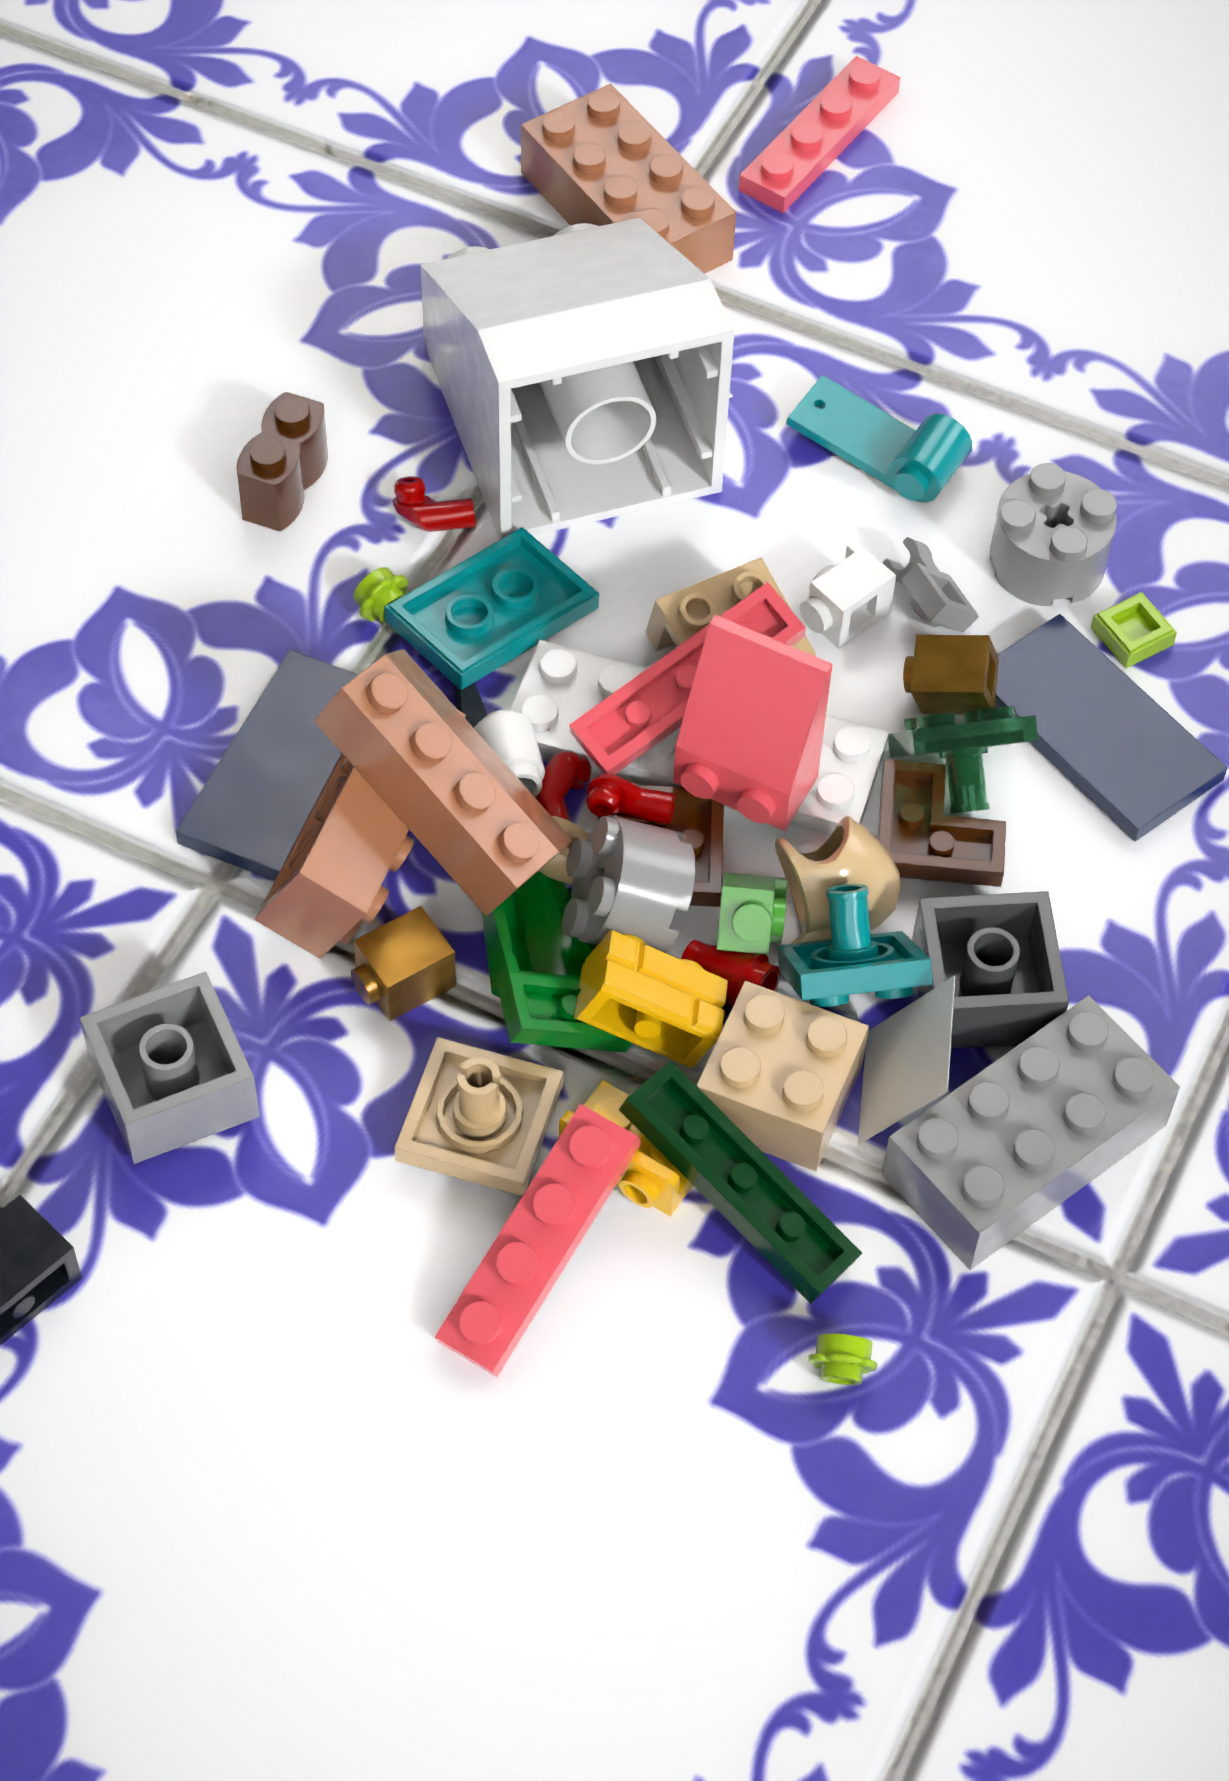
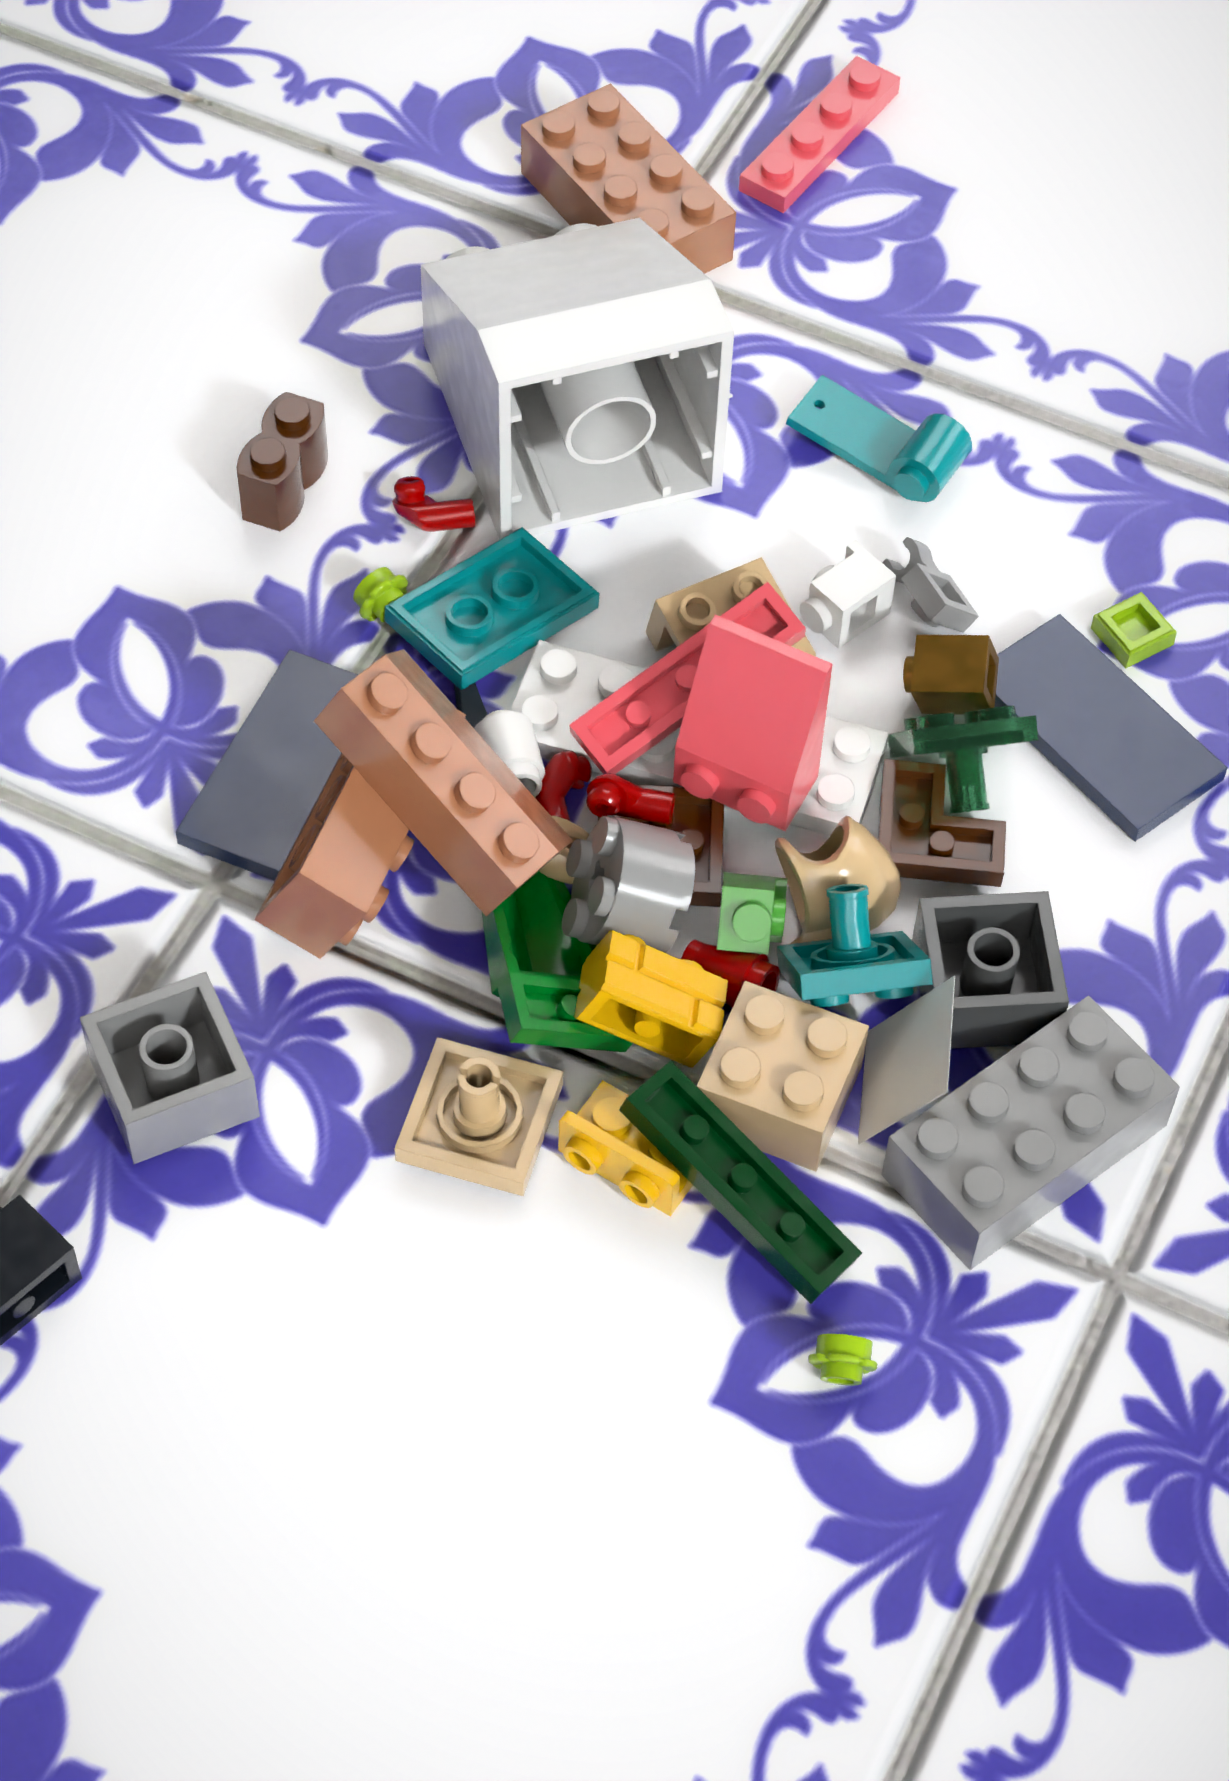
(403, 964): pearl gold brick -> none
(538, 1240): coral plate -> none
(1052, 536): light grey brick -> none

